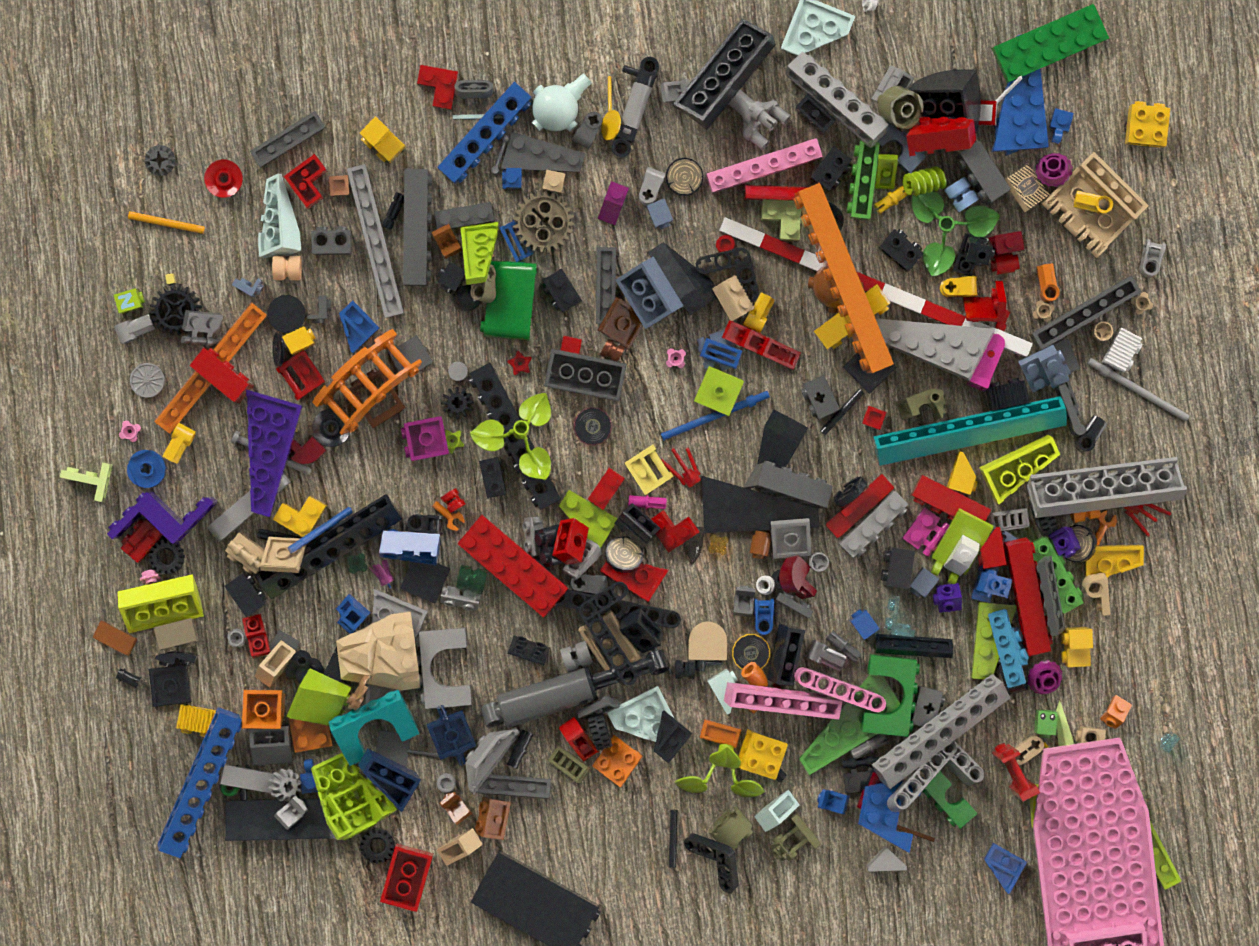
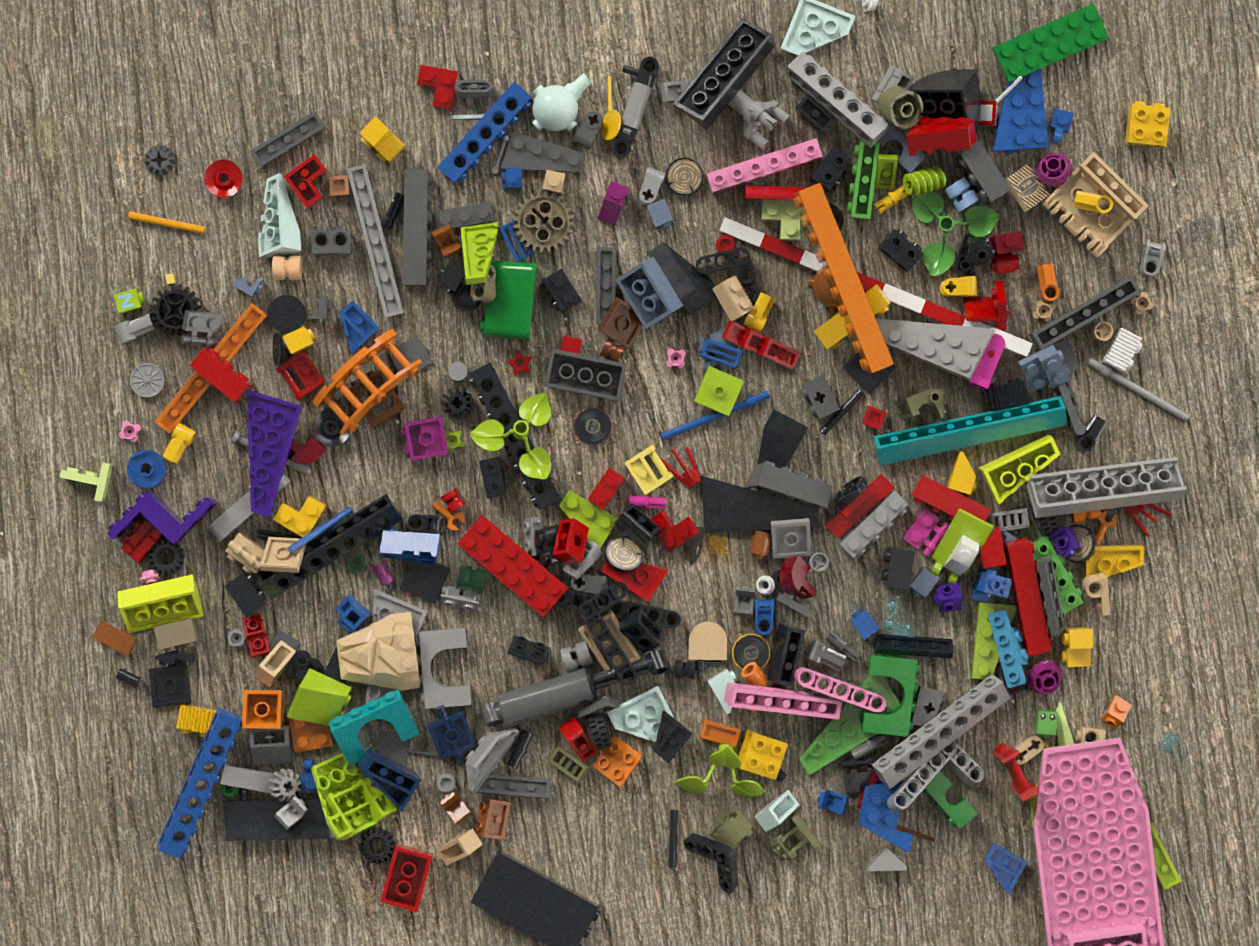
(356, 698): medium nougat plate -> none

